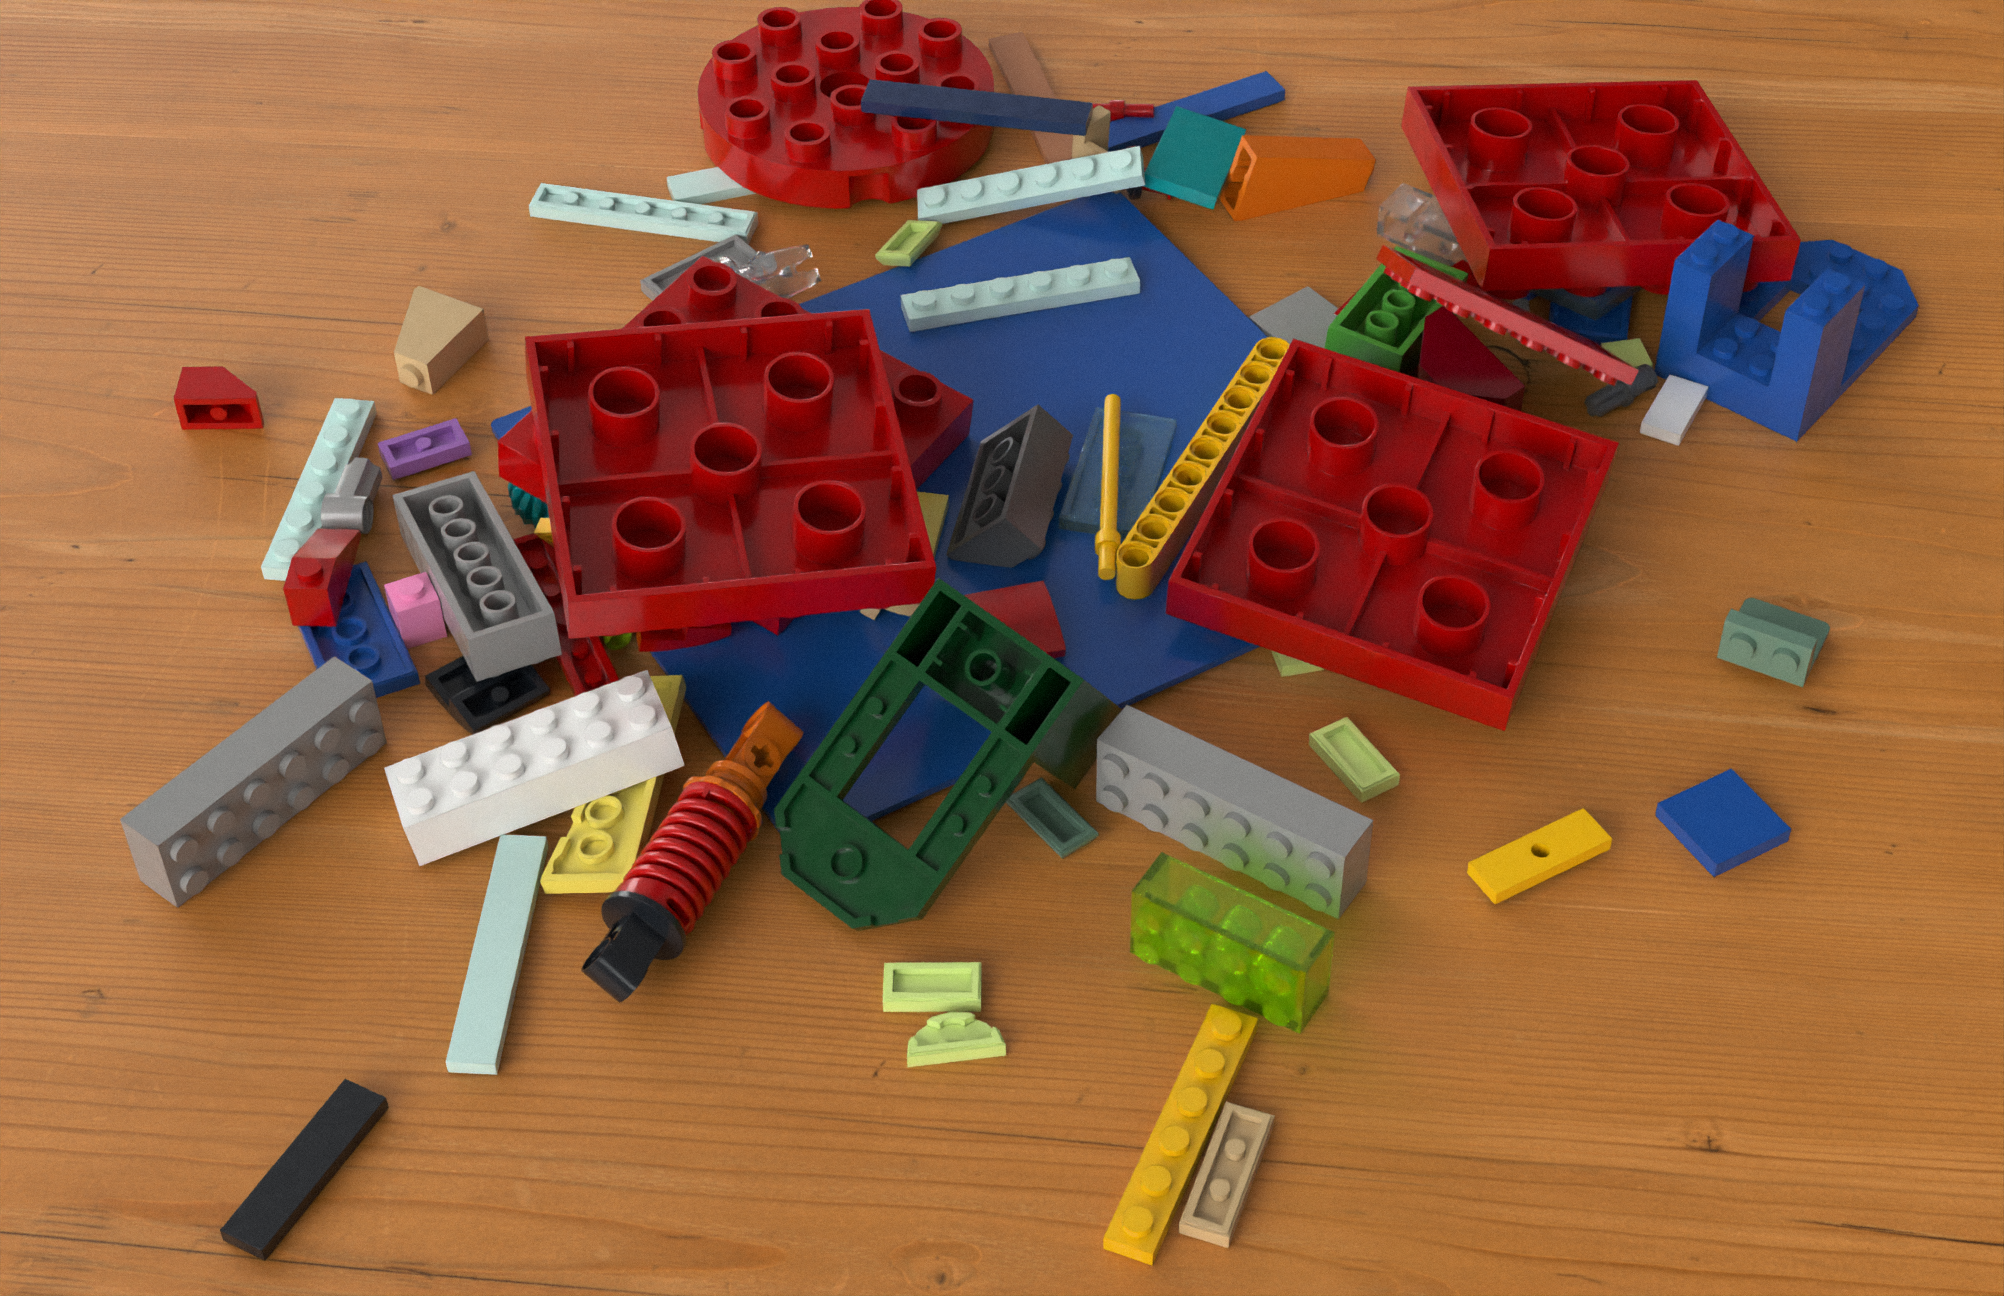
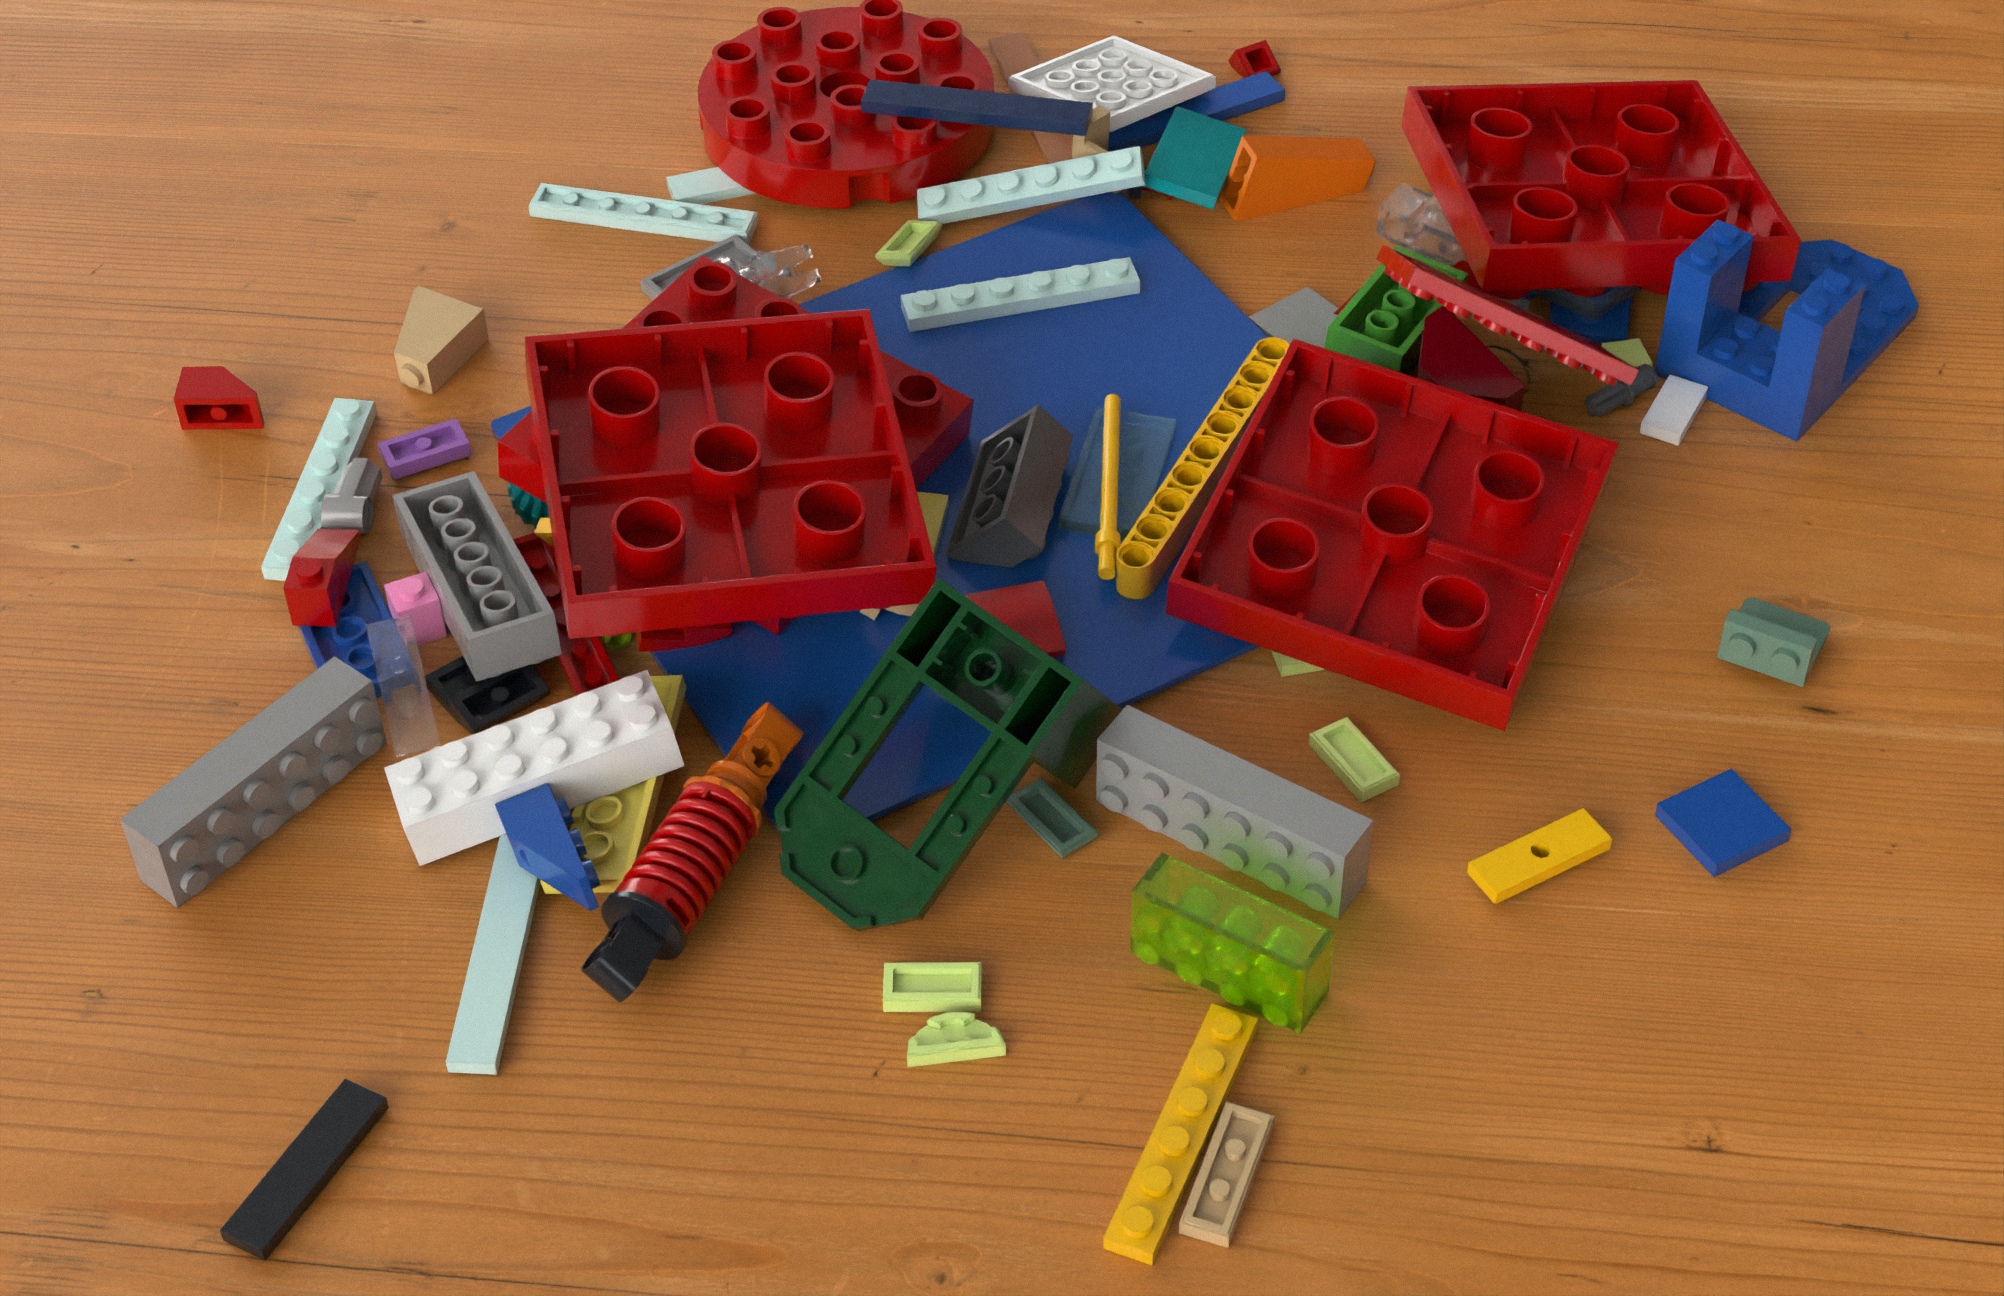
(403, 685): none -> clear slope
(546, 847): none -> blue slope
(1117, 76): none -> white tile
(1254, 60): none -> red slope

